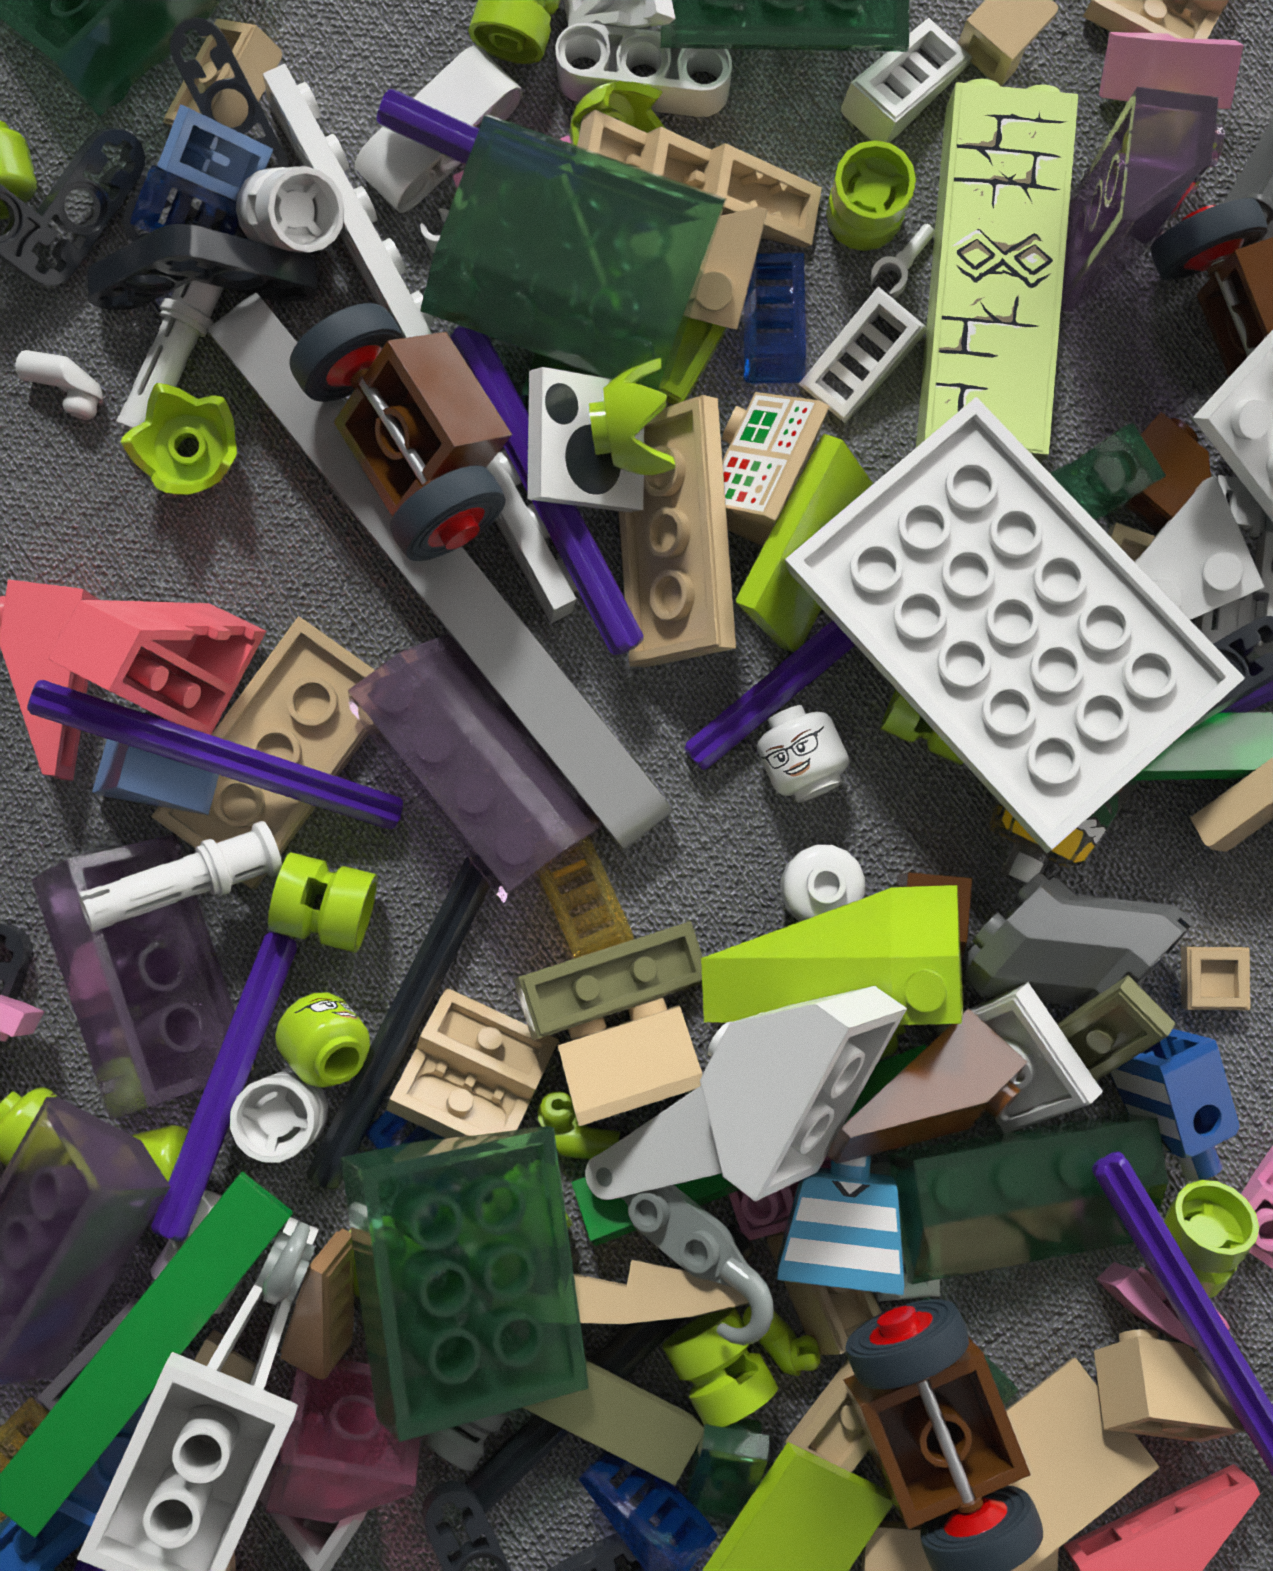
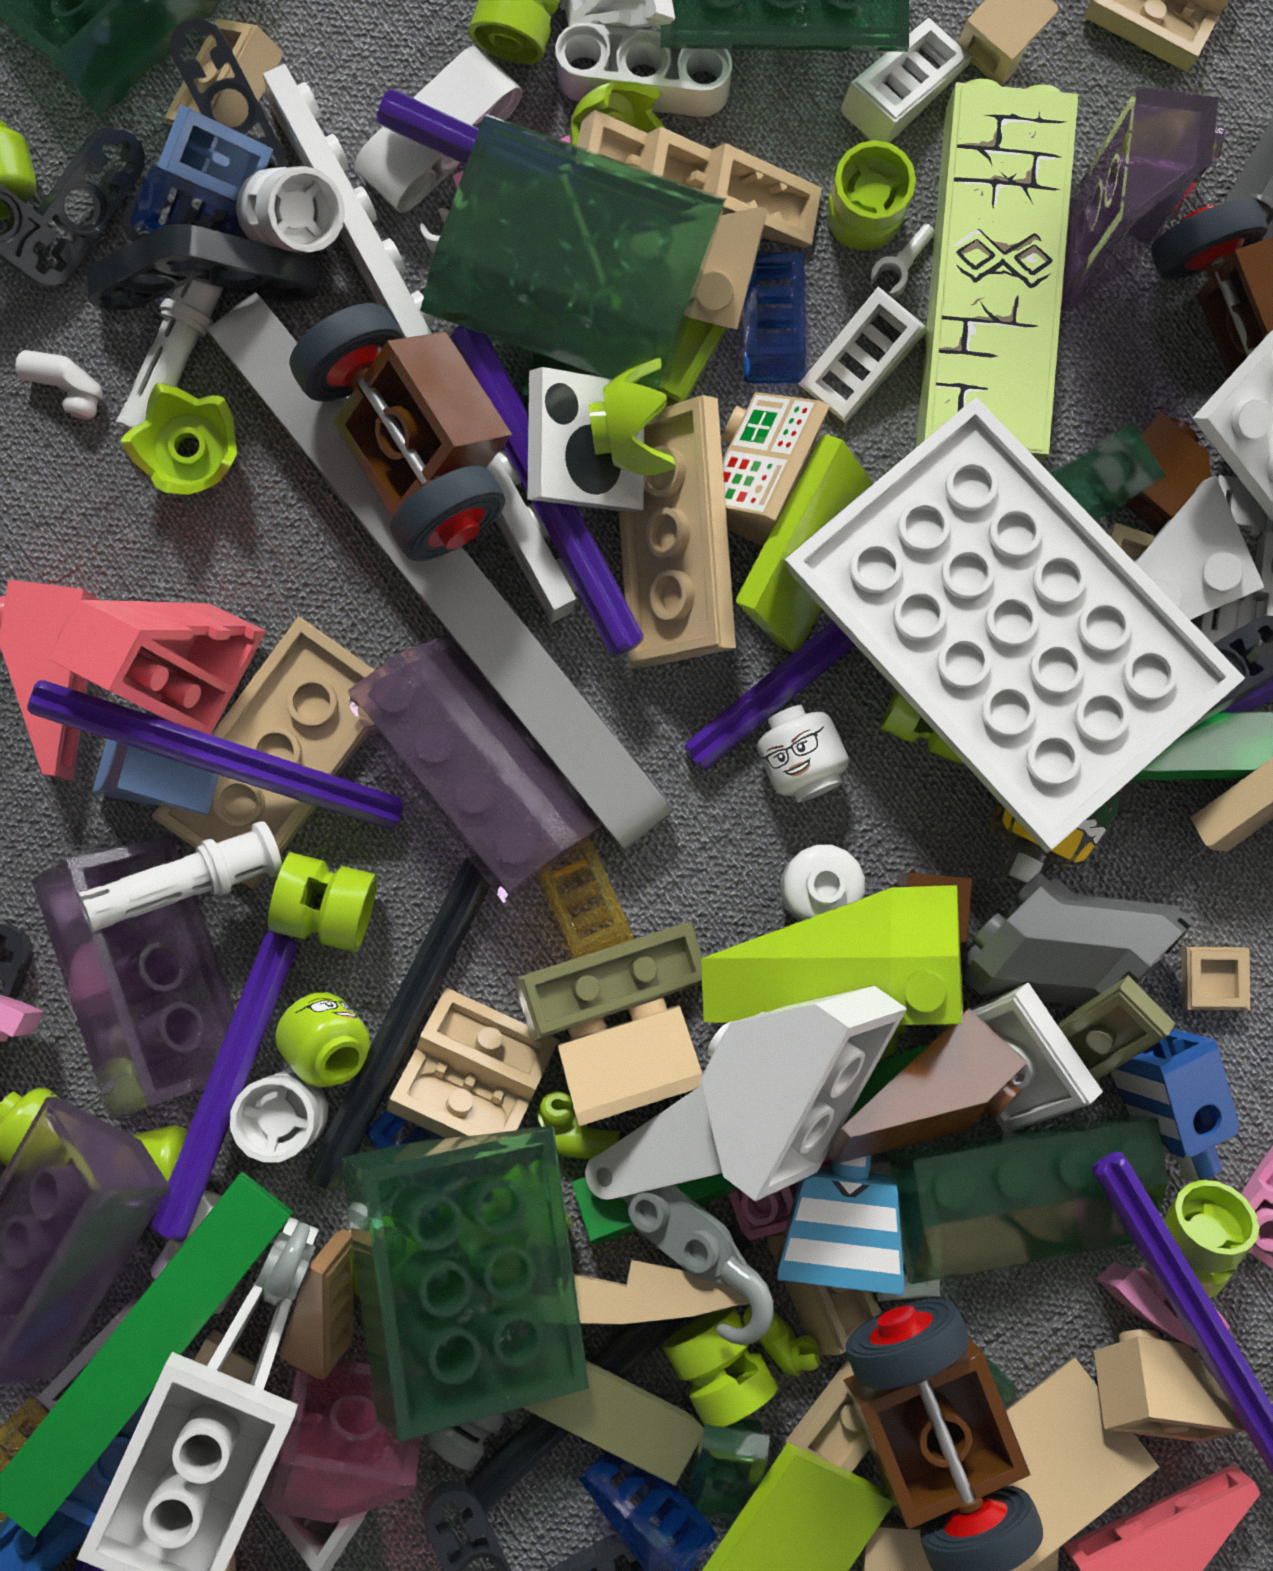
(1170, 64): bright pink slope -> none

